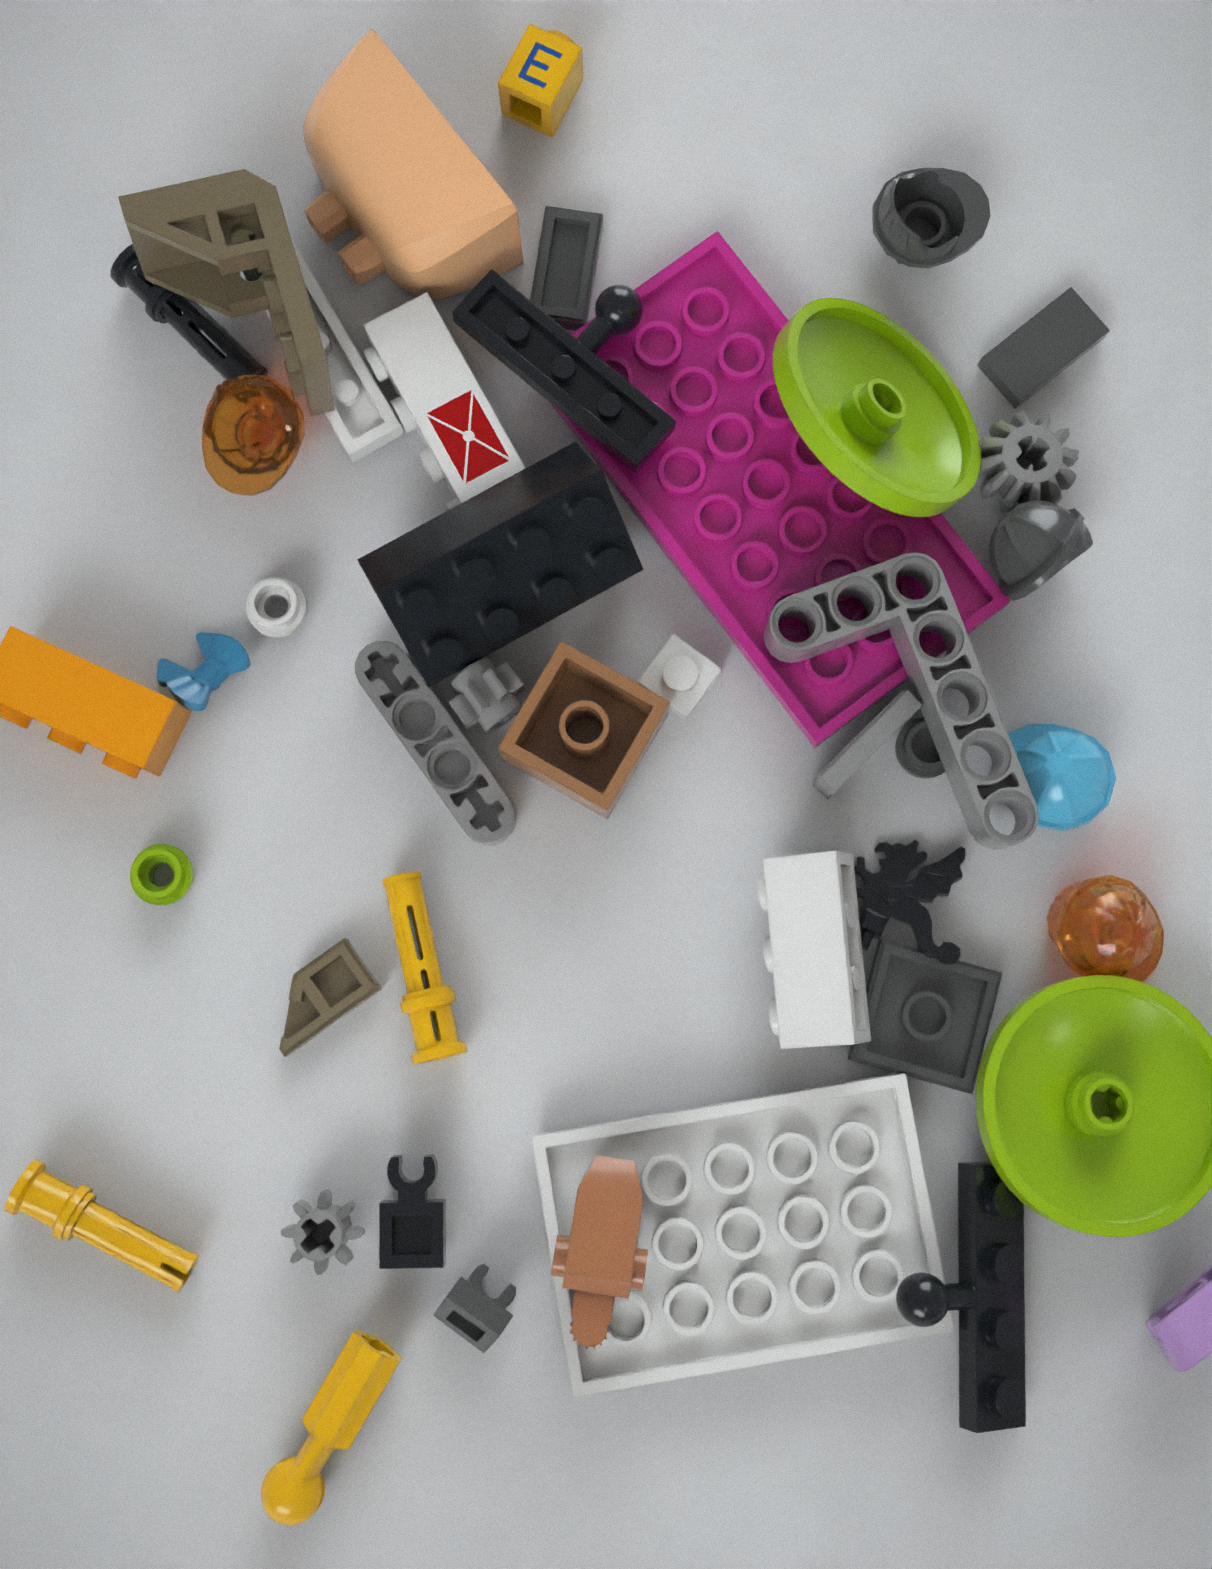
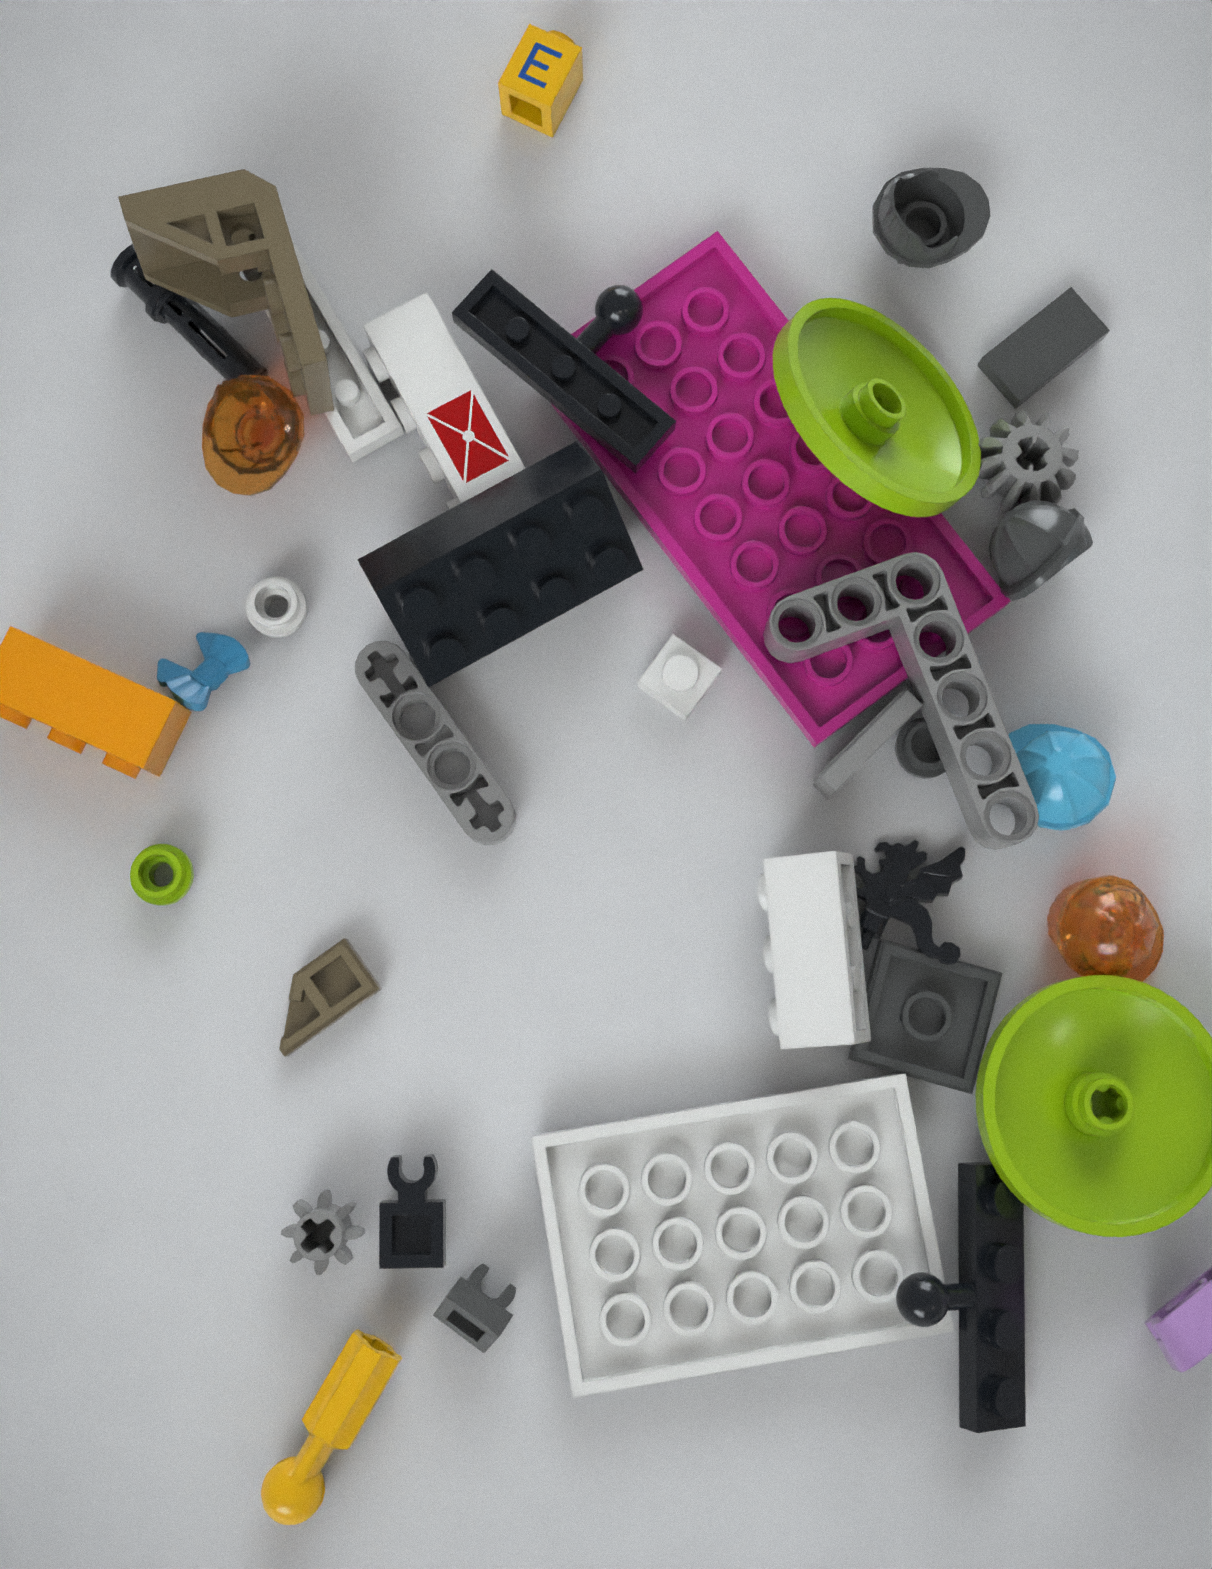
(75, 1213): yellow pin -> none
(403, 182): light nougat hips -> none
(403, 894): yellow pin -> none
(487, 695): light grey gear -> none
(567, 265): dark grey tile -> none
(584, 729): medium nougat brick -> none
(601, 1251): nougat hinge -> none

